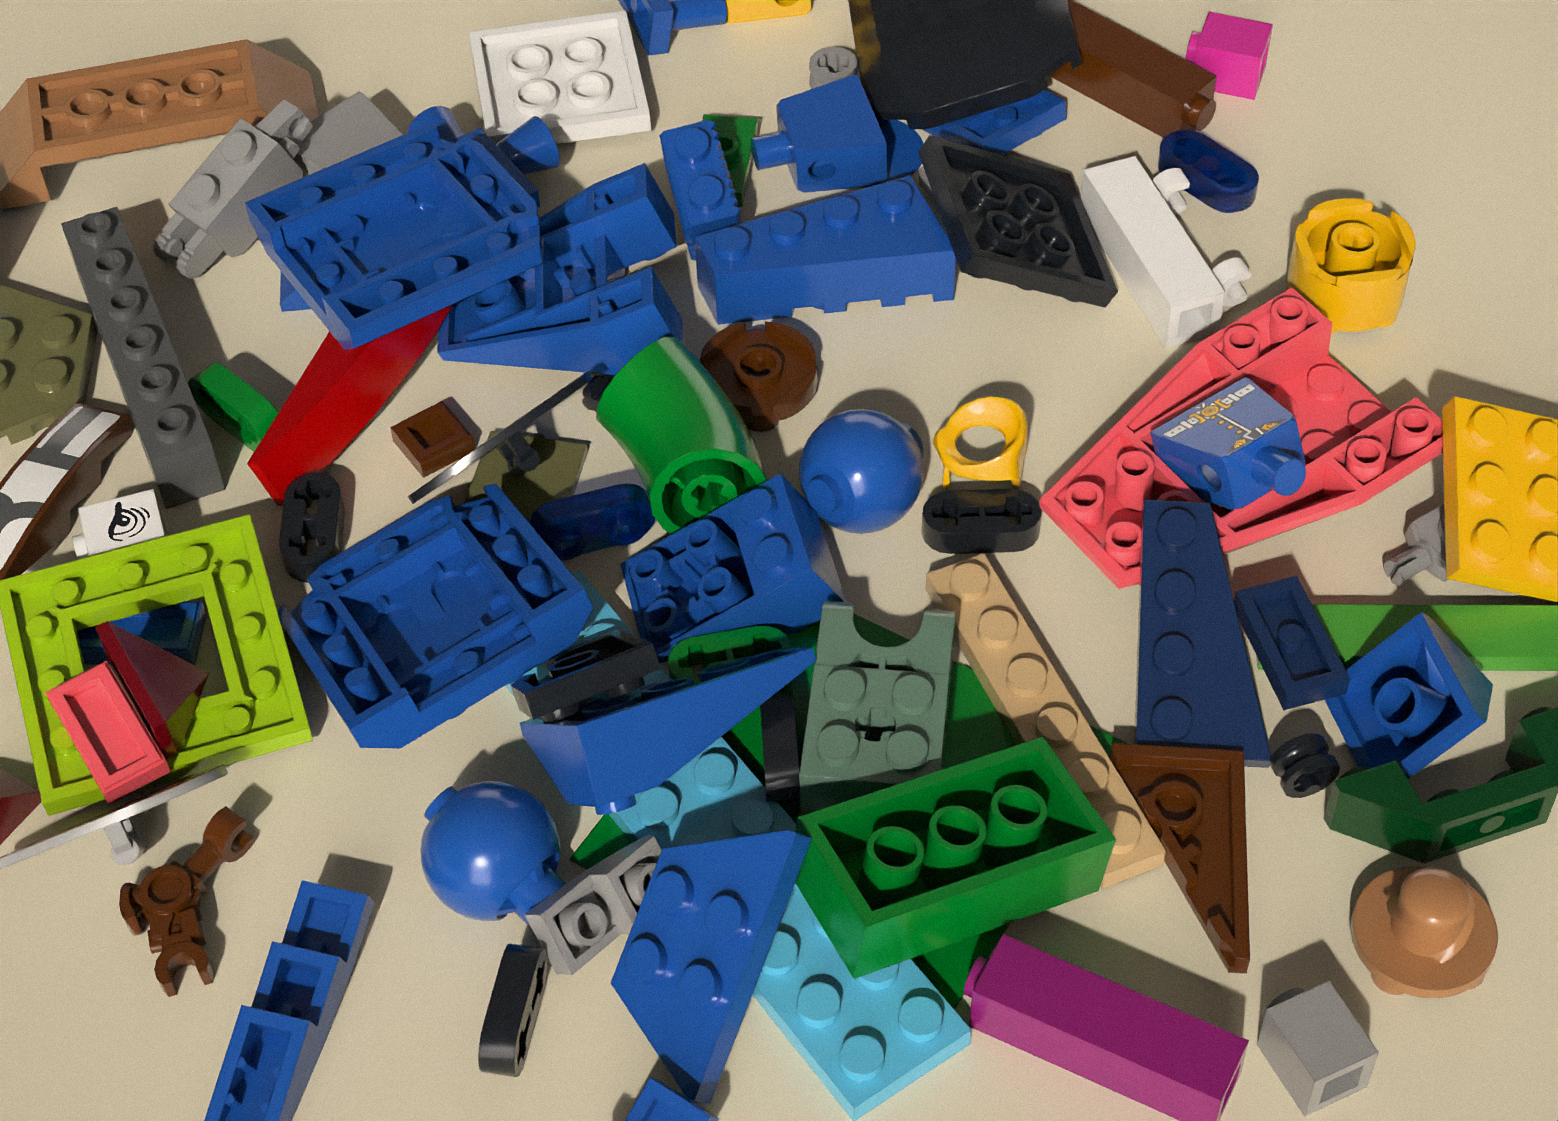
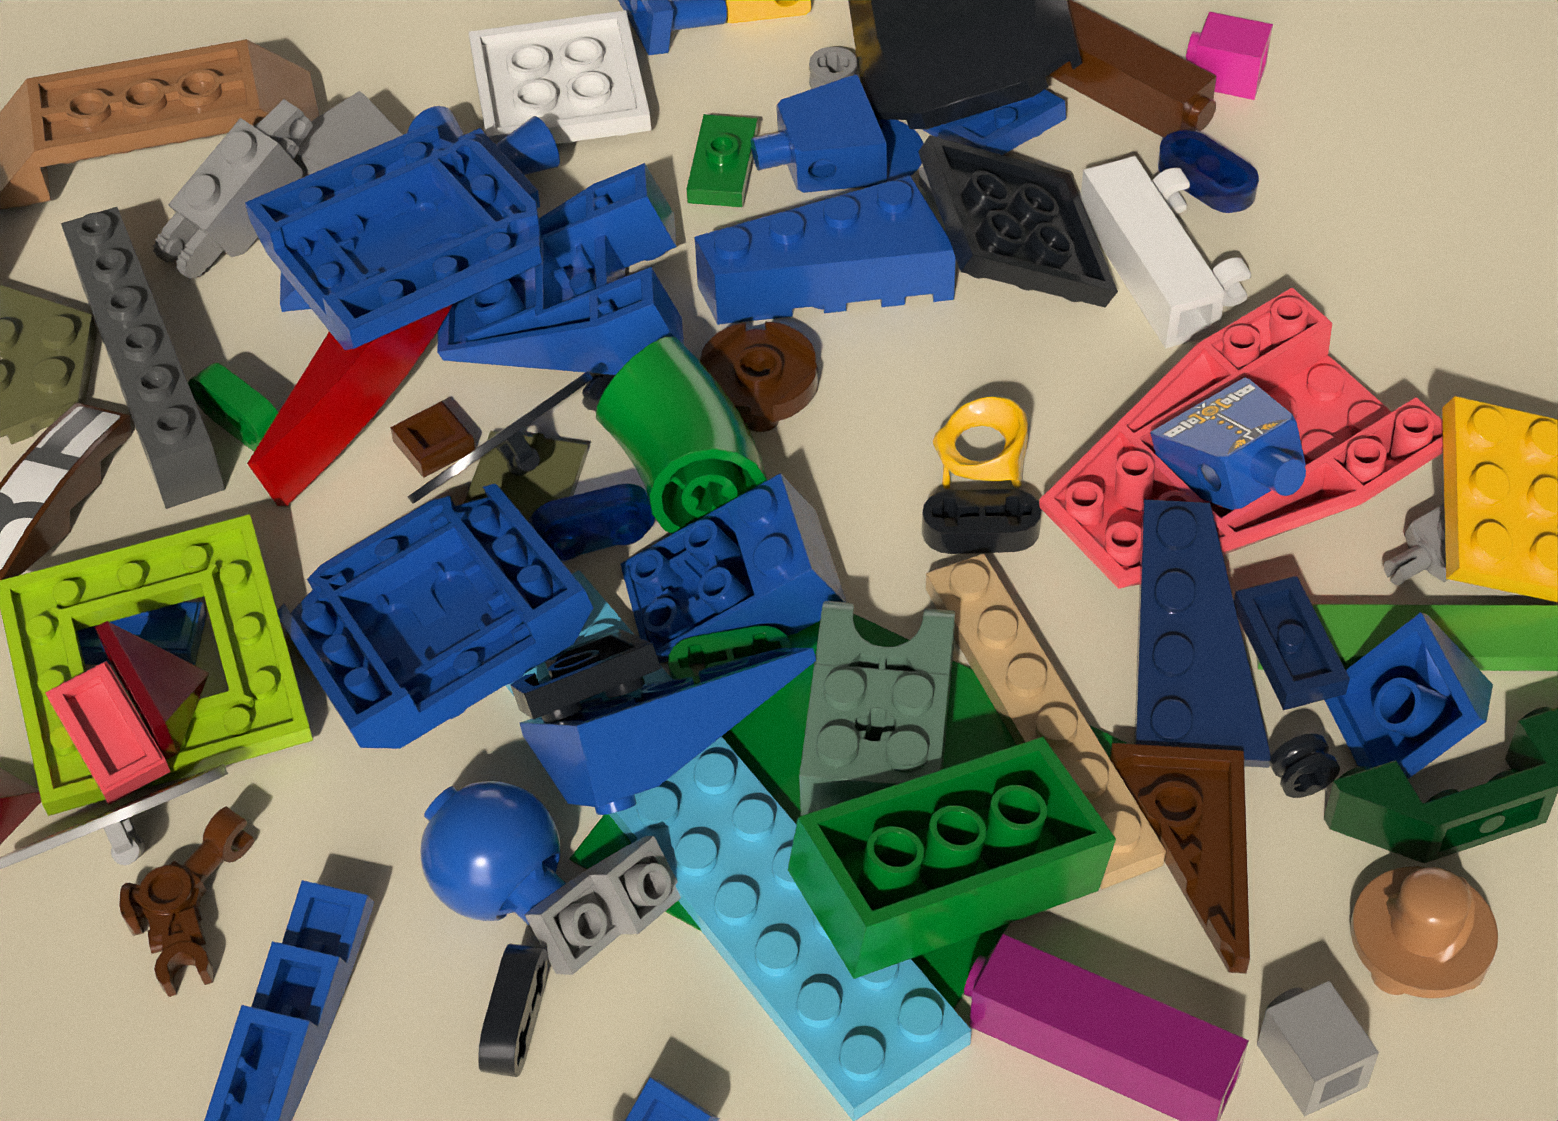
(119, 524): white brick -> none
(299, 527): black beam -> none
(699, 180): blue brick -> none
(704, 946): blue wing -> none
(780, 747): black beam -> none
(861, 470): blue brick -> none
(1352, 263): yellow brick -> none

